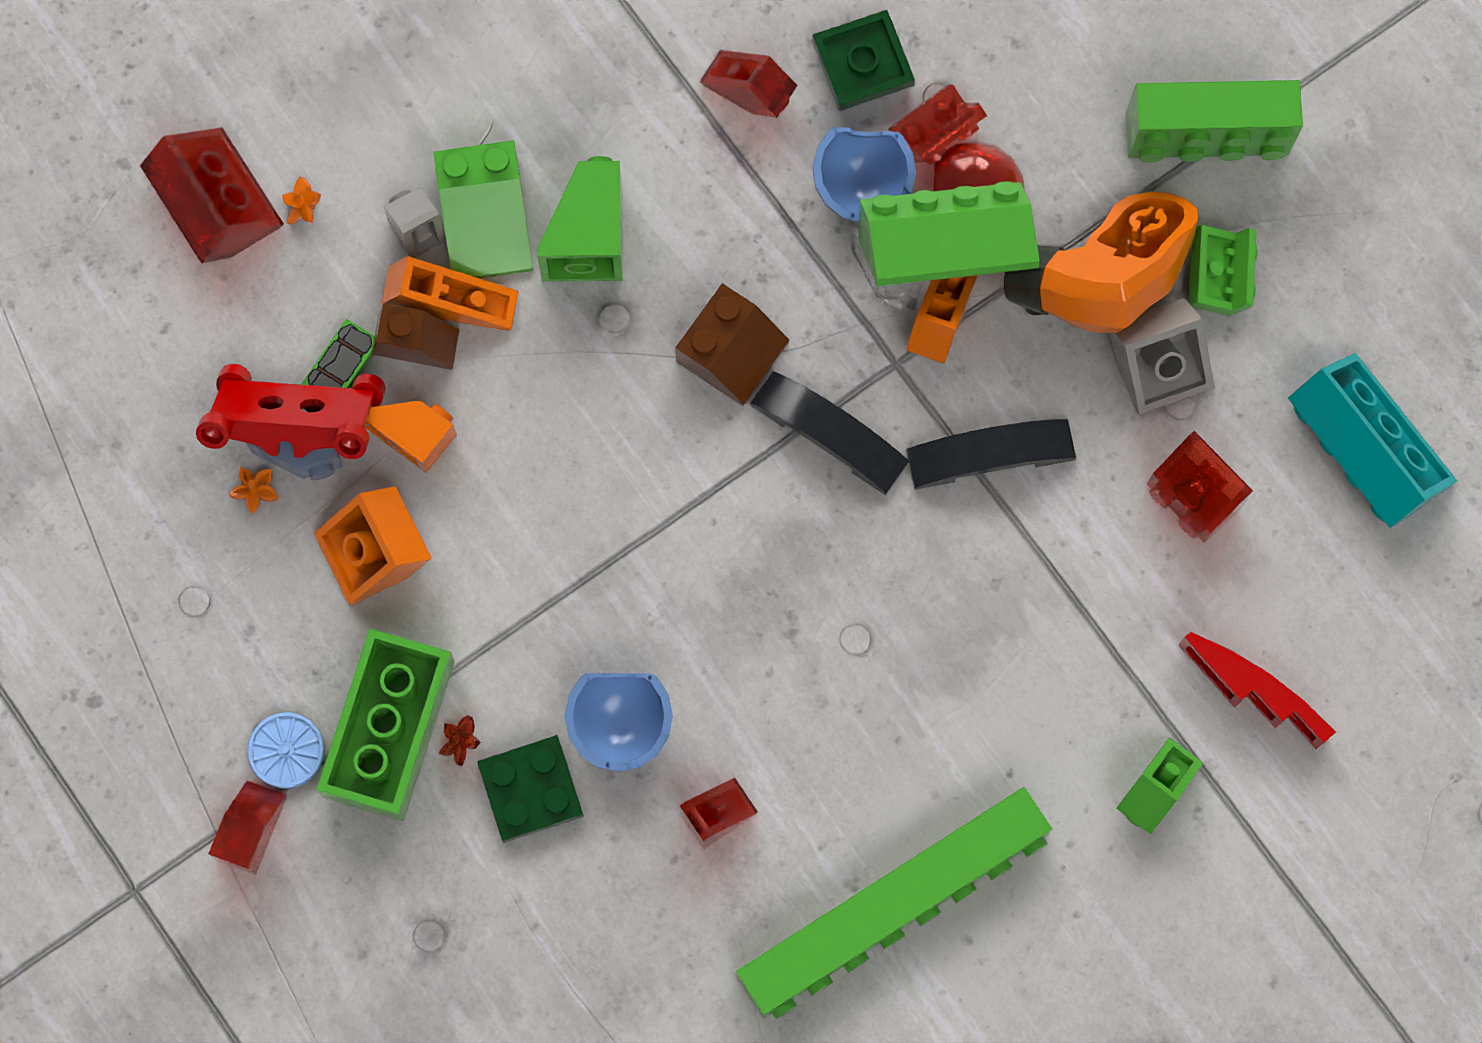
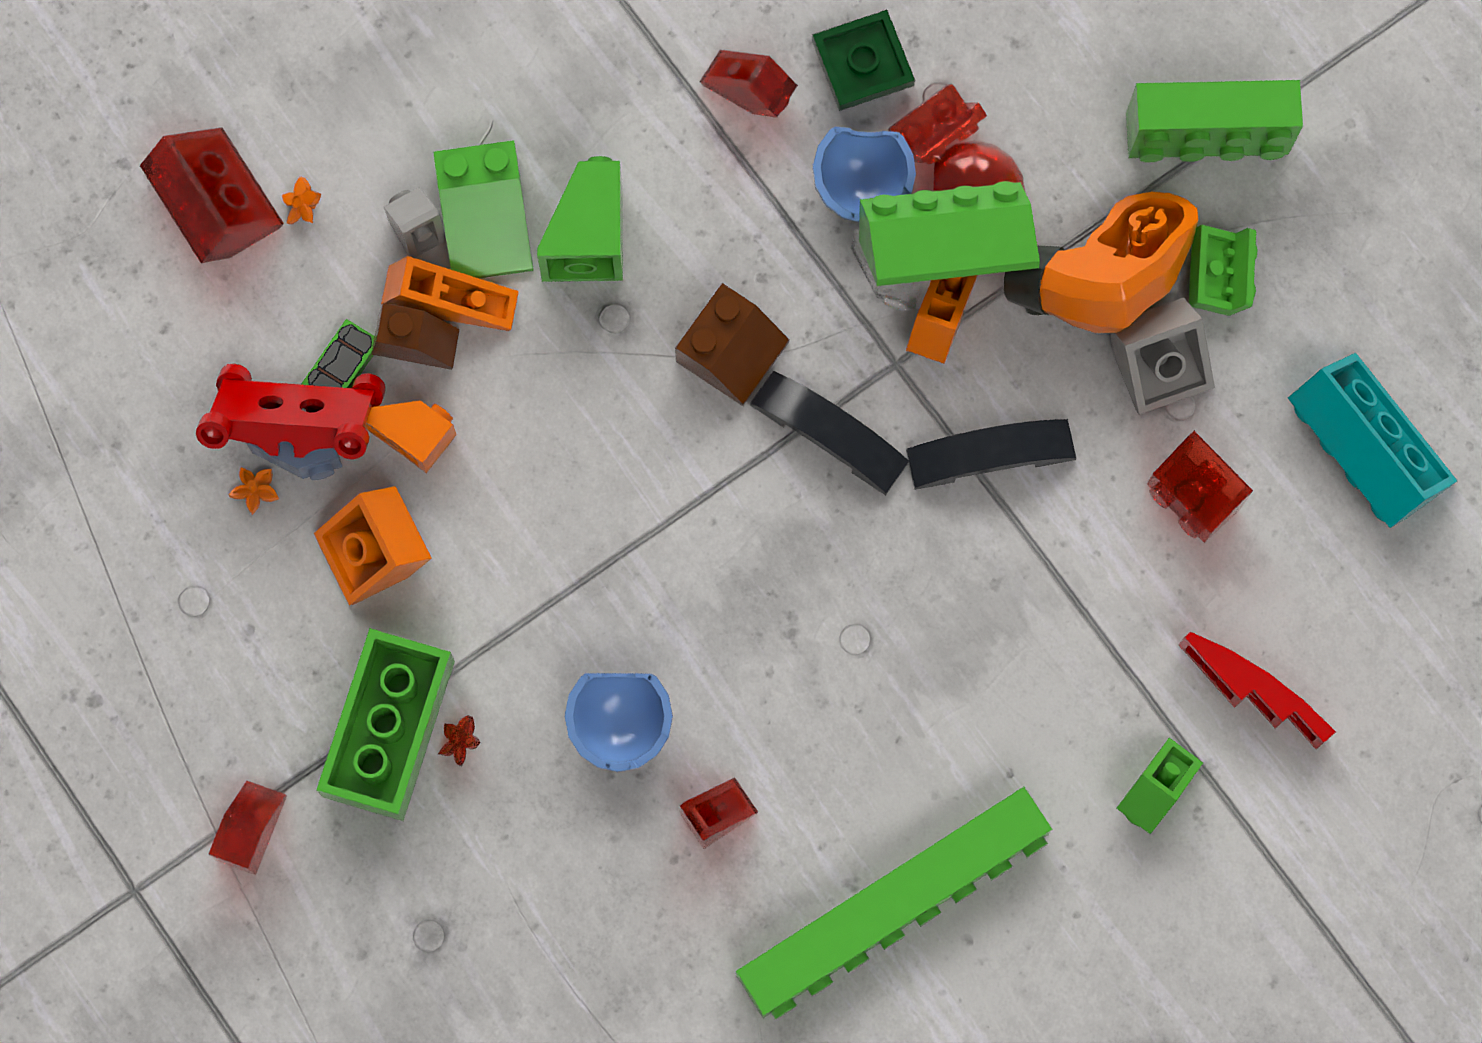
(286, 750): light blue wheel -> none
(530, 789): dark green plate -> none

